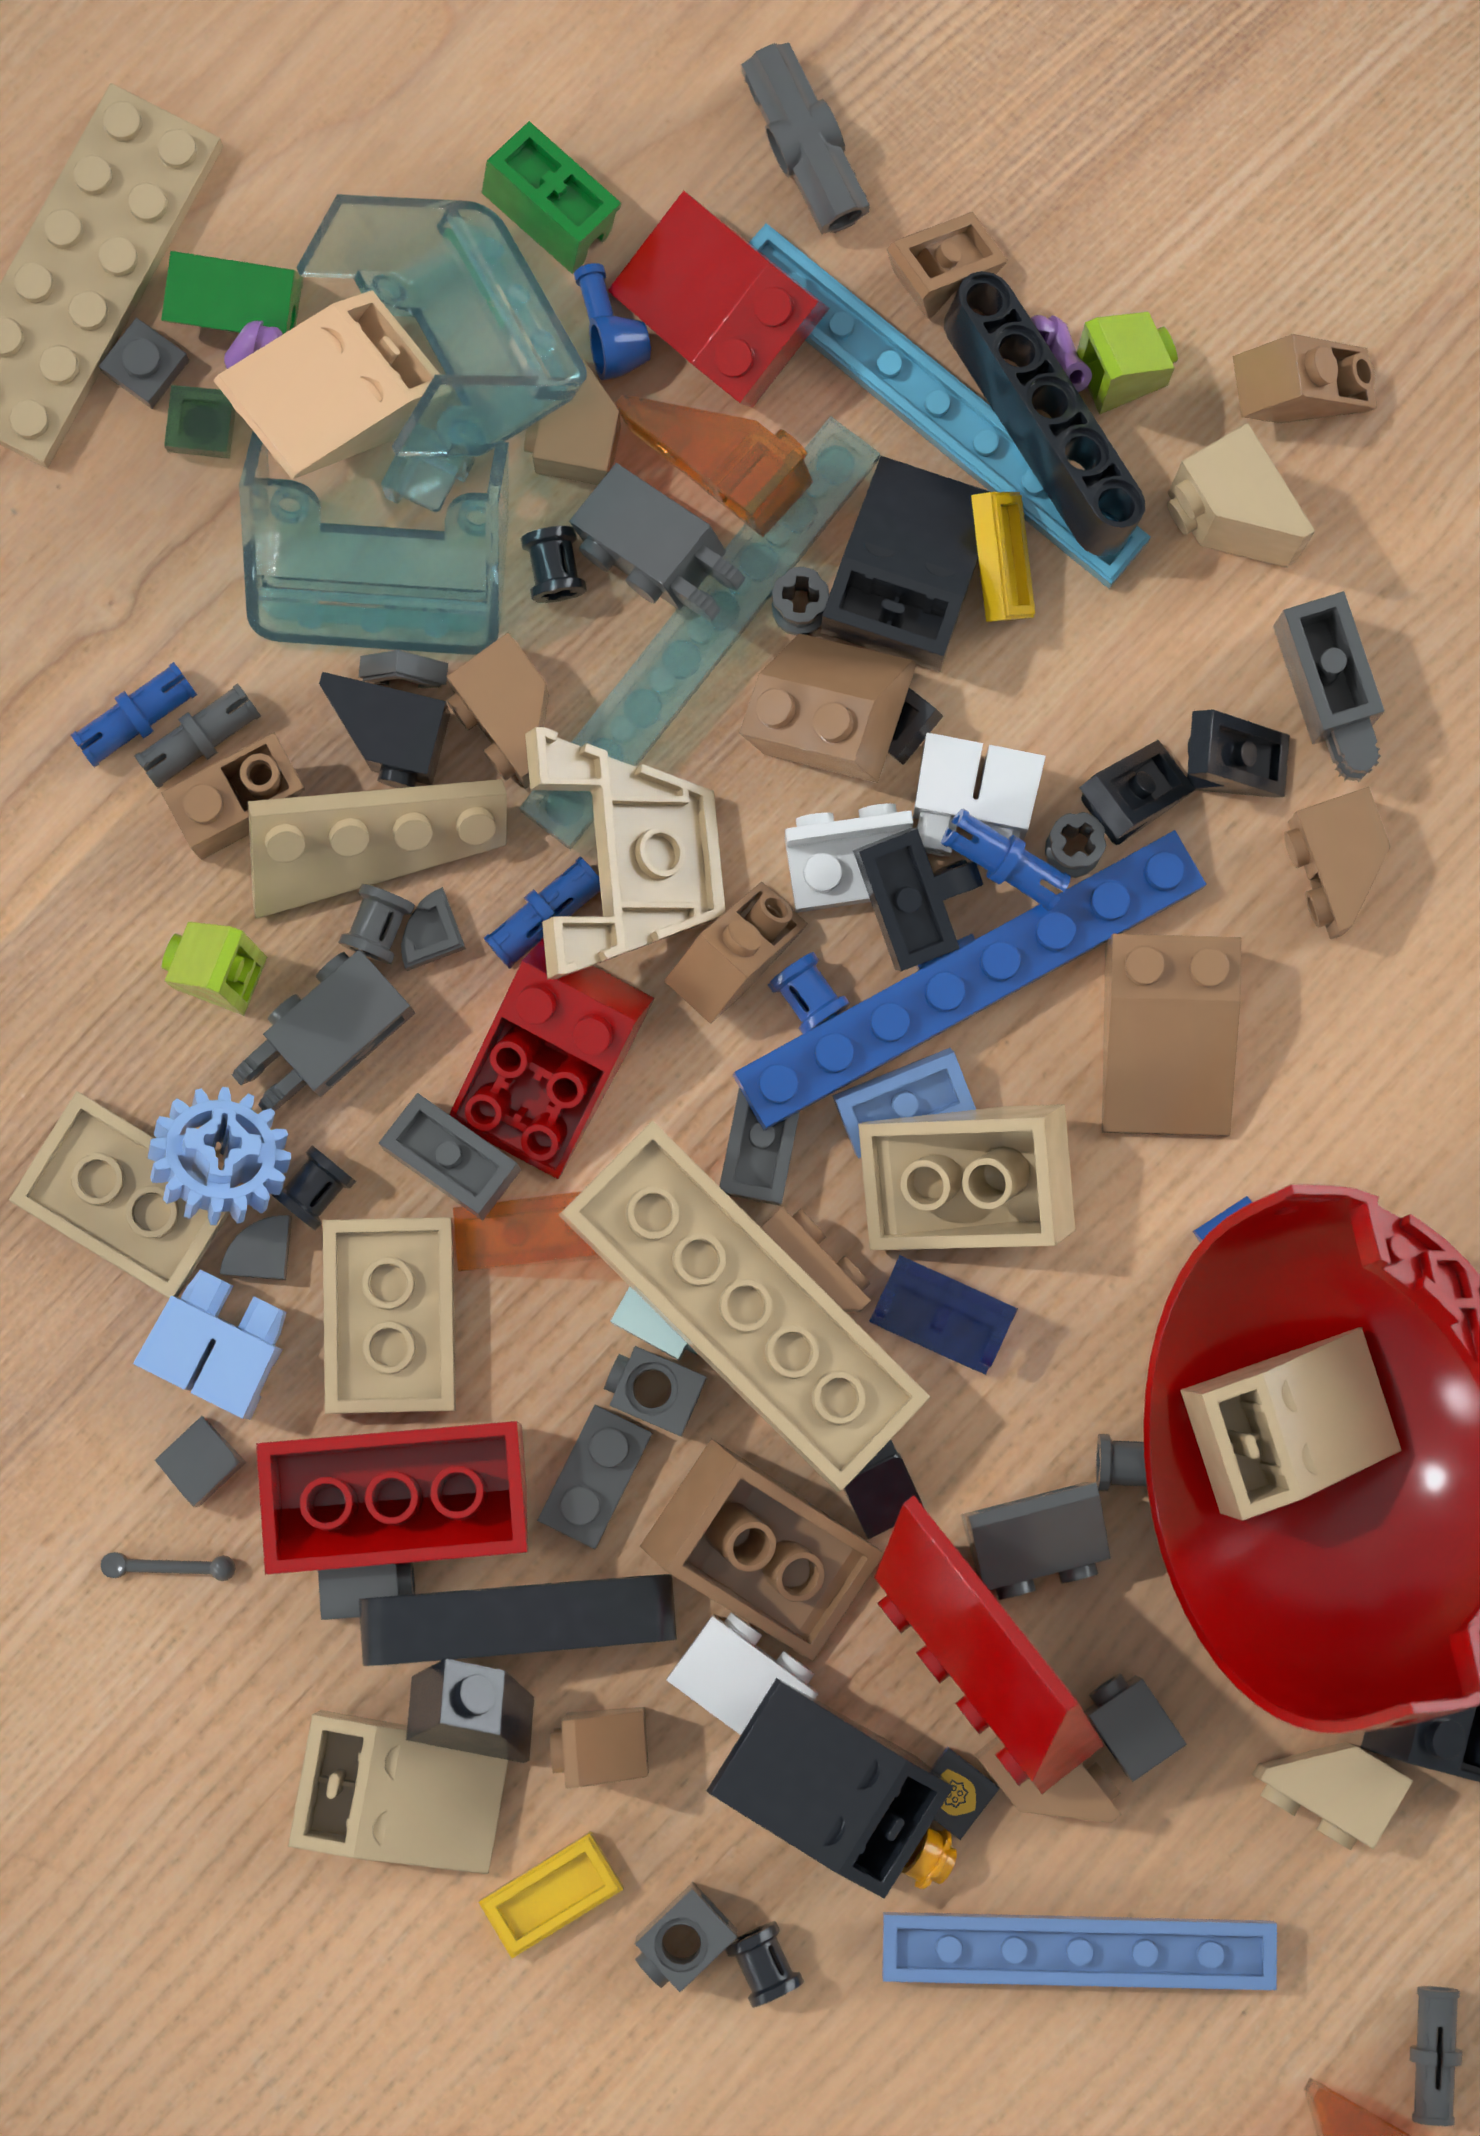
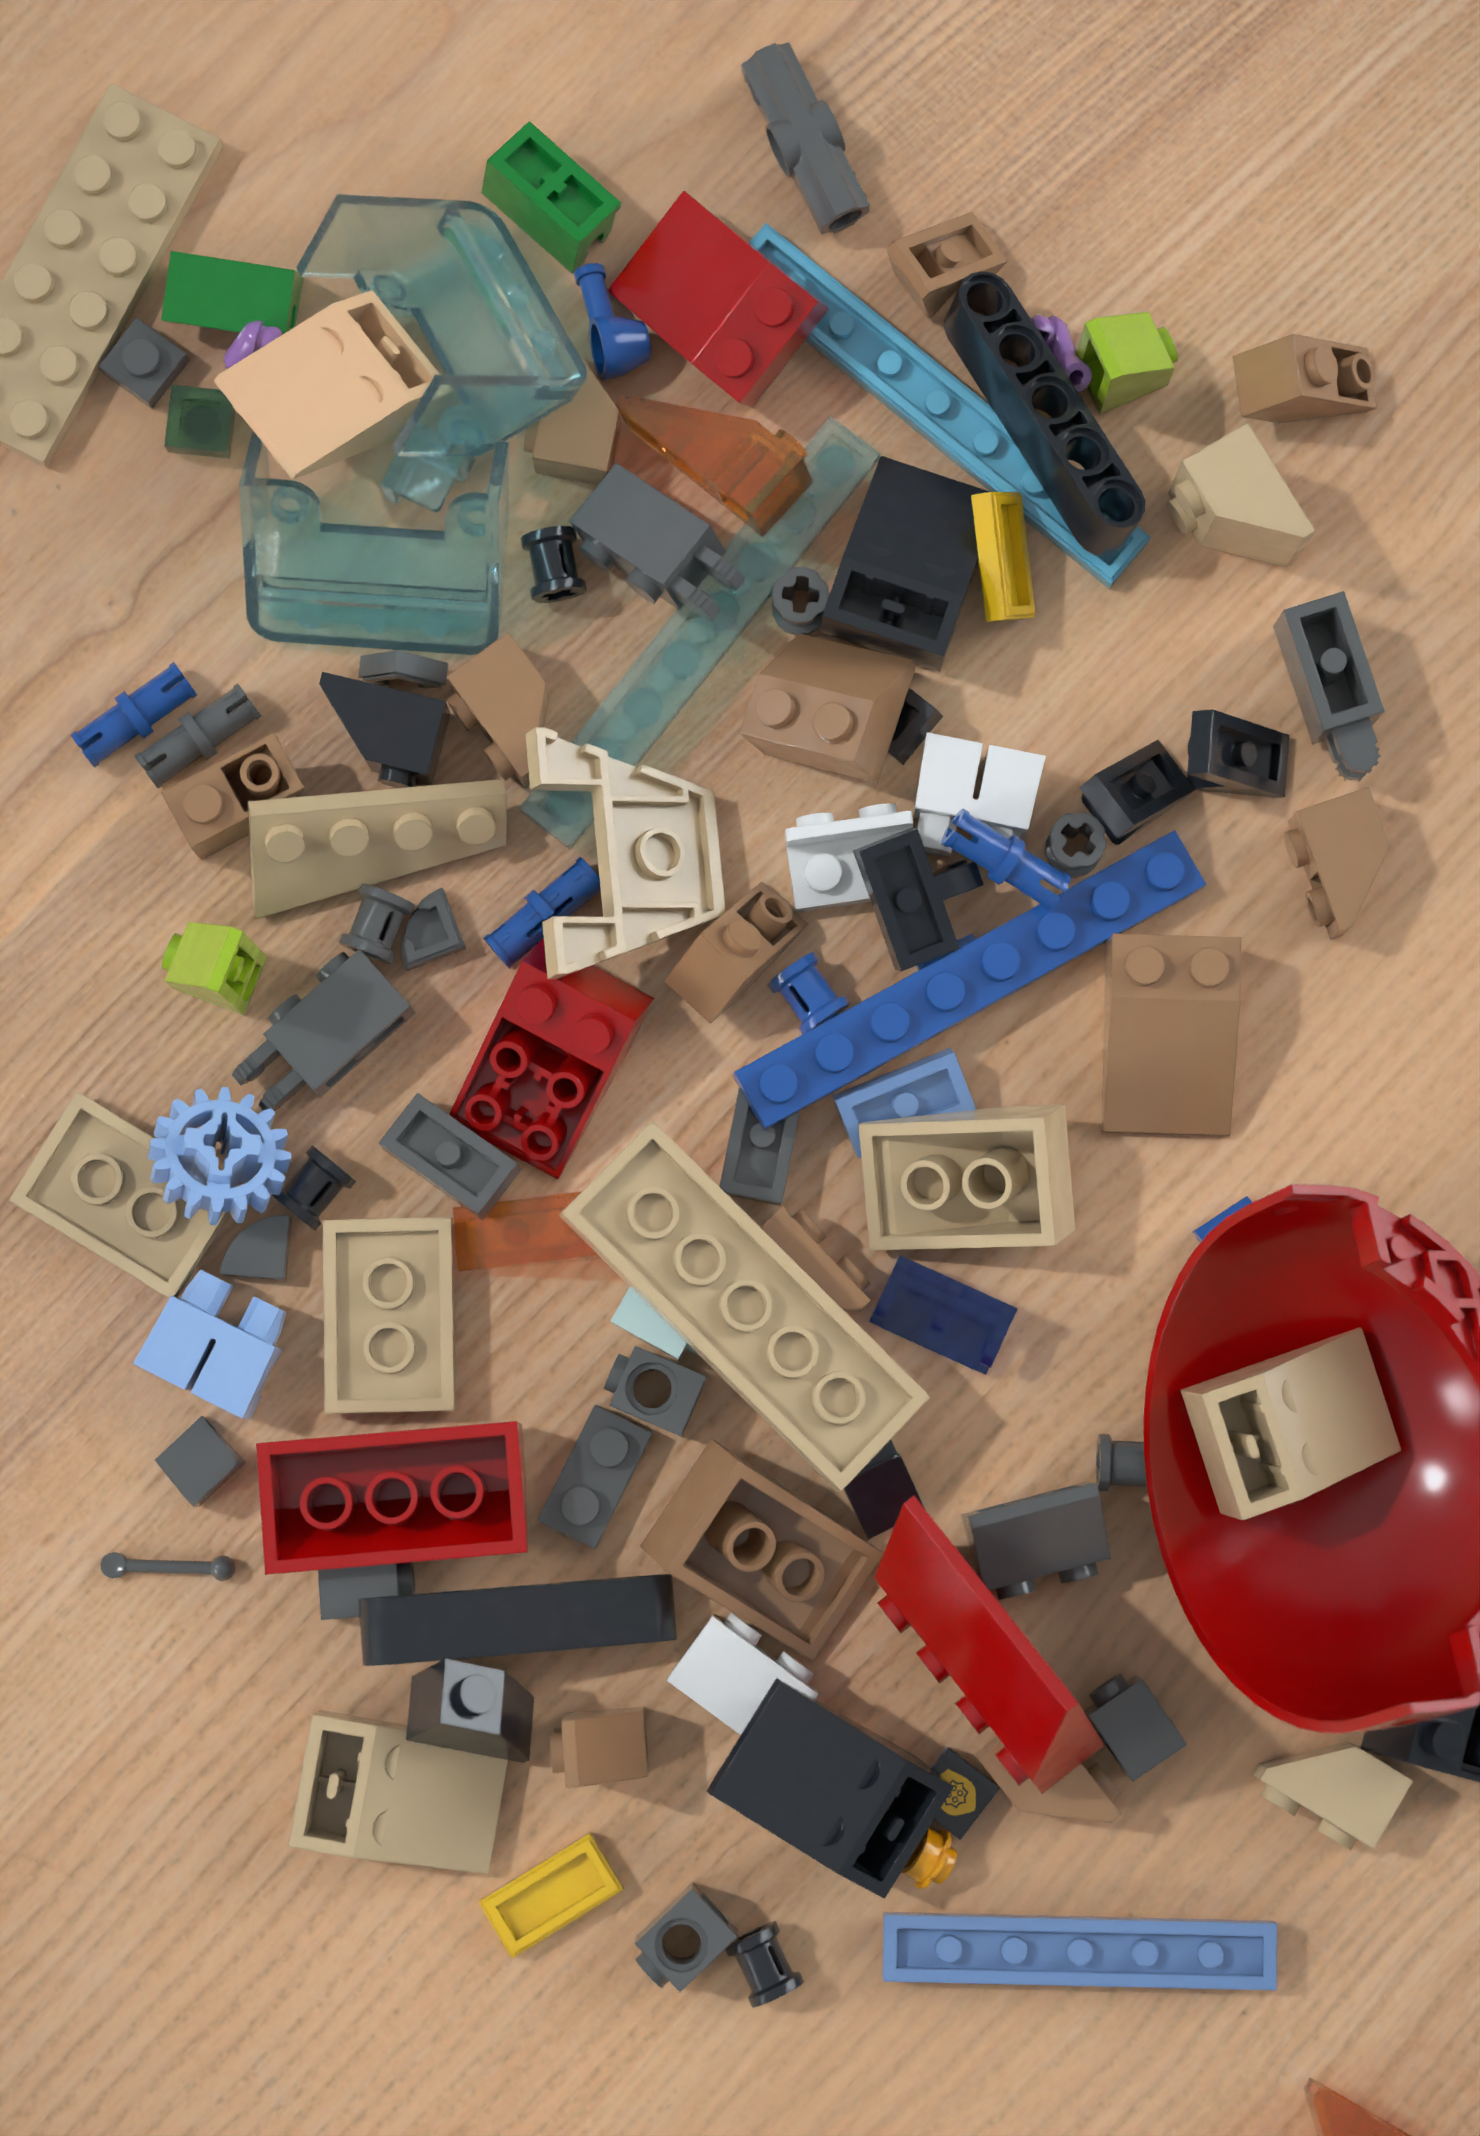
(1435, 2056): dark grey pin -> none

